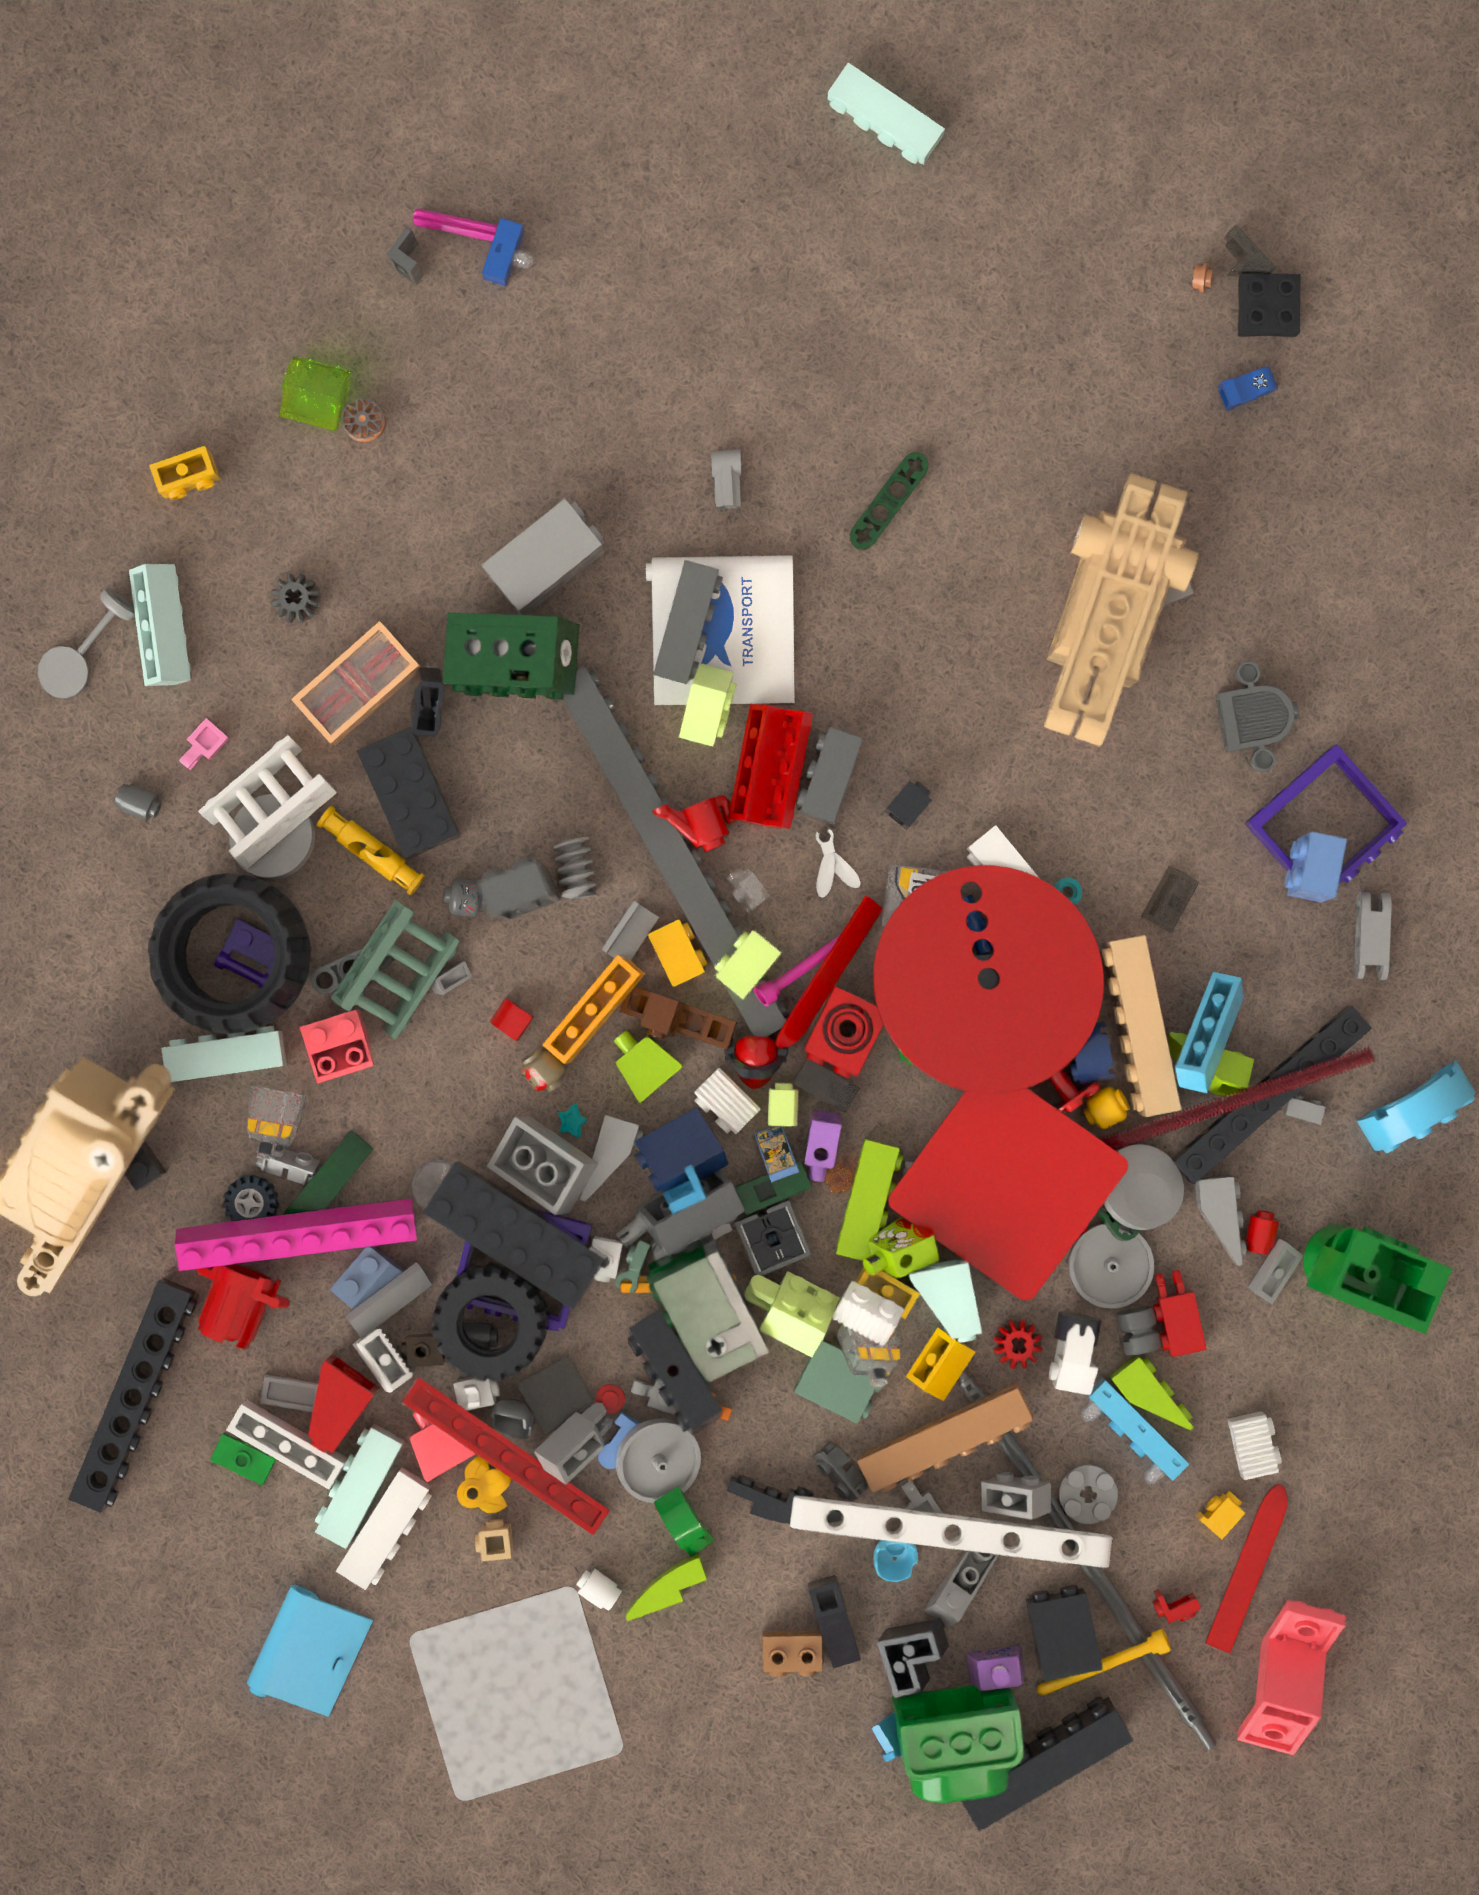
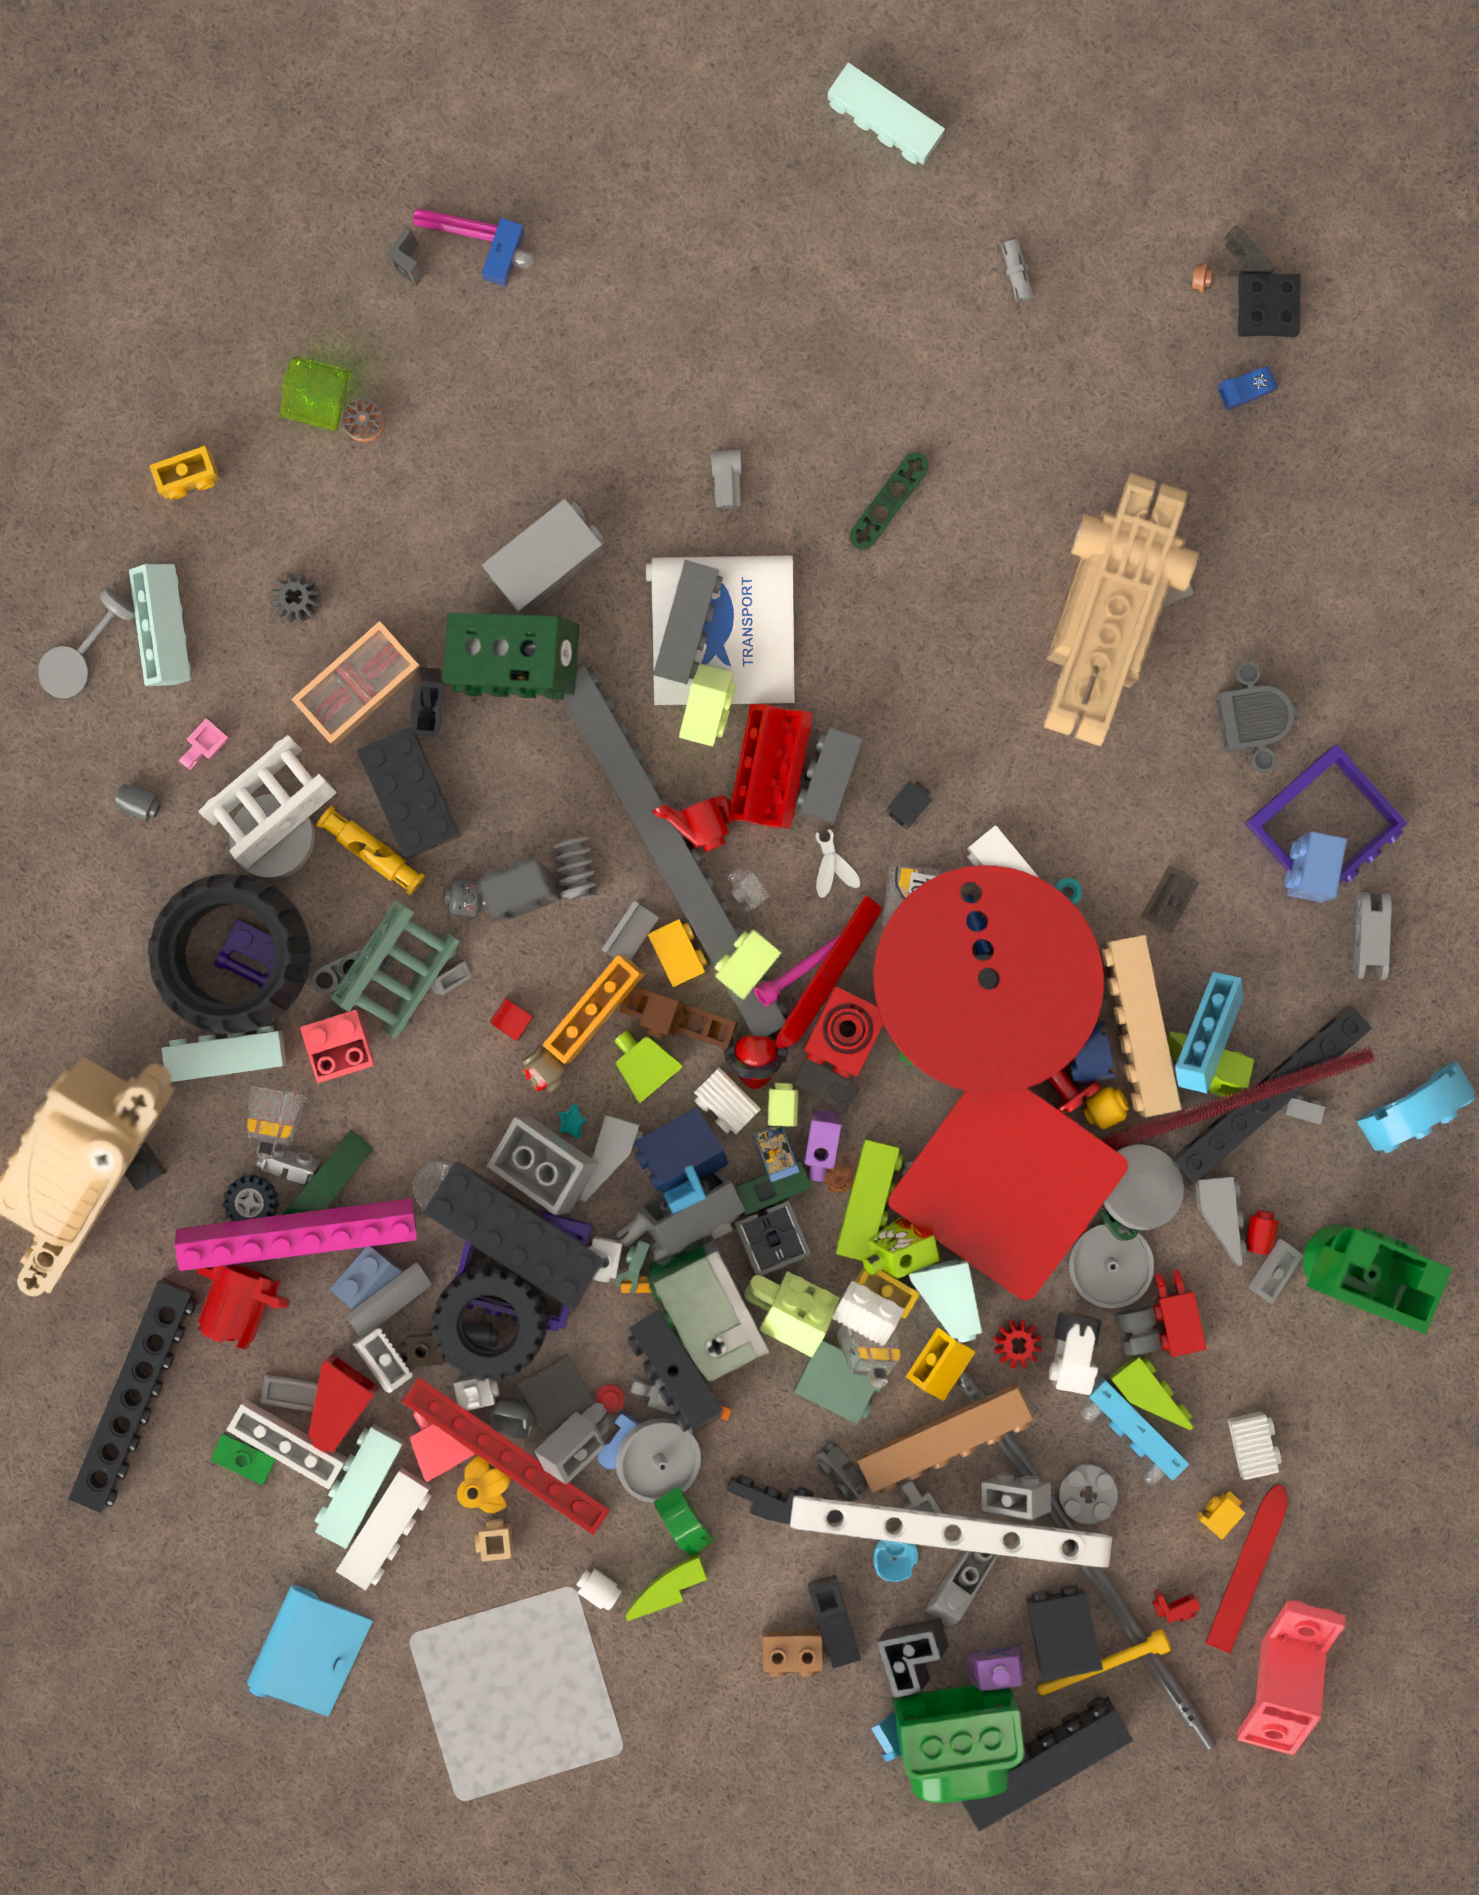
(1017, 270): none -> light grey pin

